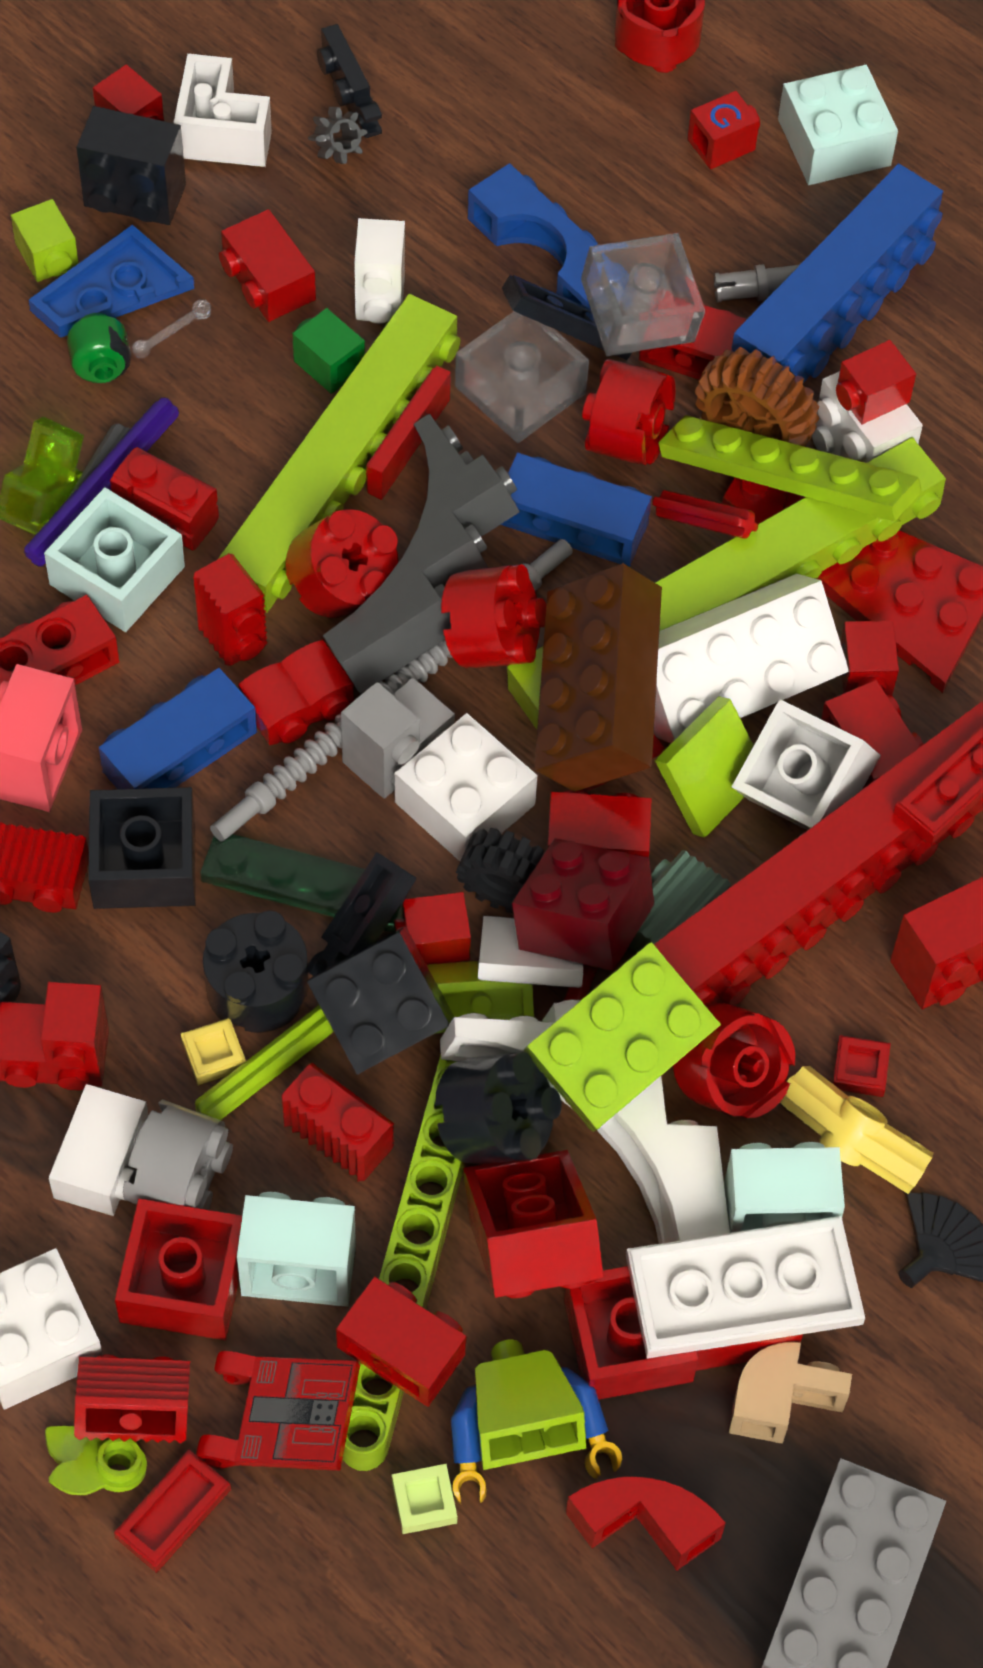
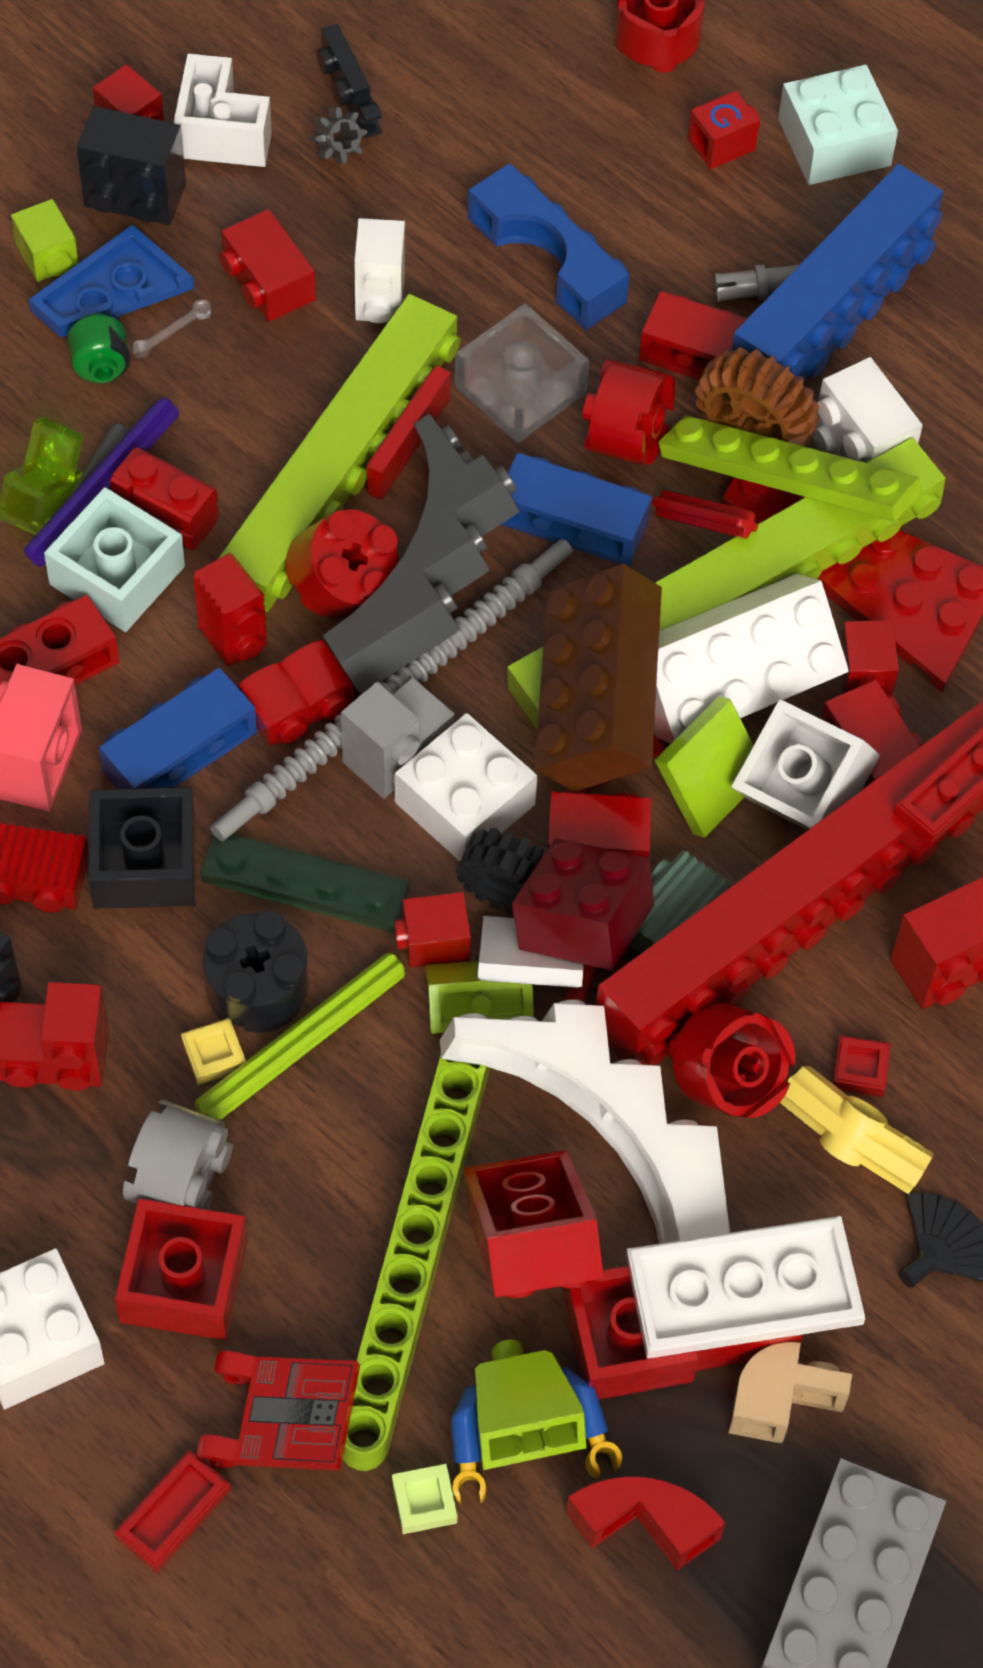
(87, 1463): lime plate -> none
(98, 1150): white brick -> none
(132, 1399): red brick -> none
(296, 1249): light aqua brick -> none
(327, 349): green brick -> none
(337, 1122): red brick -> none
(364, 912): black plate -> none
(381, 1000): black brick -> none
(402, 1340): red brick -> none
(492, 616): red brick -> none
(496, 1109): black brick -> none
(553, 311): black tile -> none
(622, 1037): lime brick -> none
(642, 294): clear brick -> none
(782, 1185): light aqua brick -> none
(875, 382): red brick -> none

